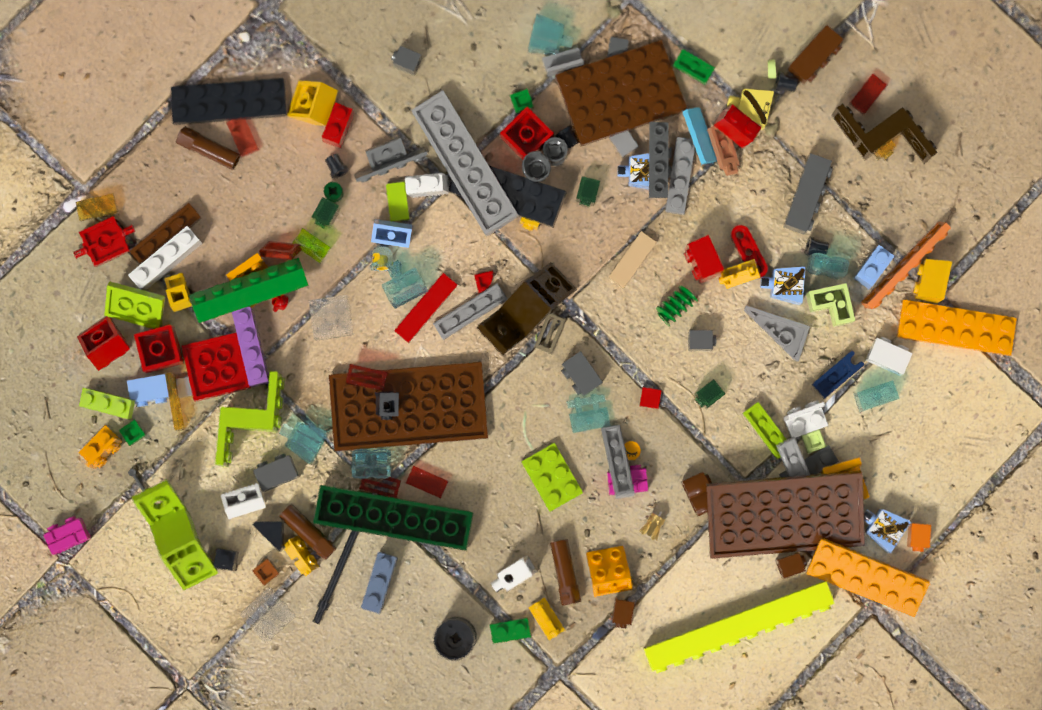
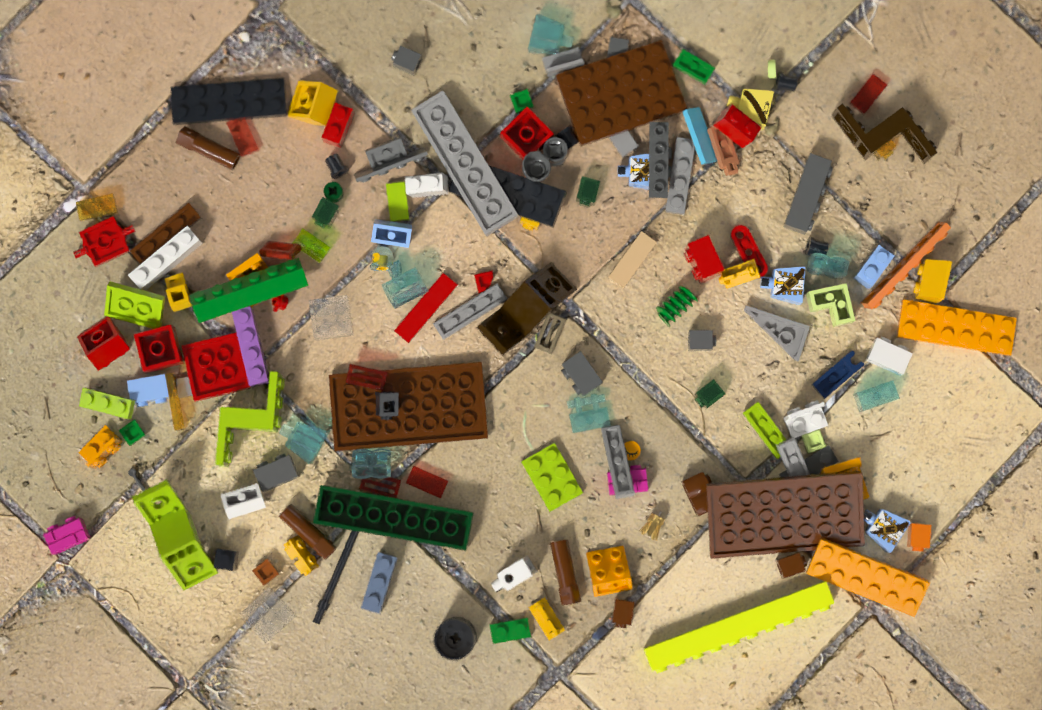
(272, 532): black slope -> none
(650, 398): red tile -> none
(816, 55): reddish brown brick -> none

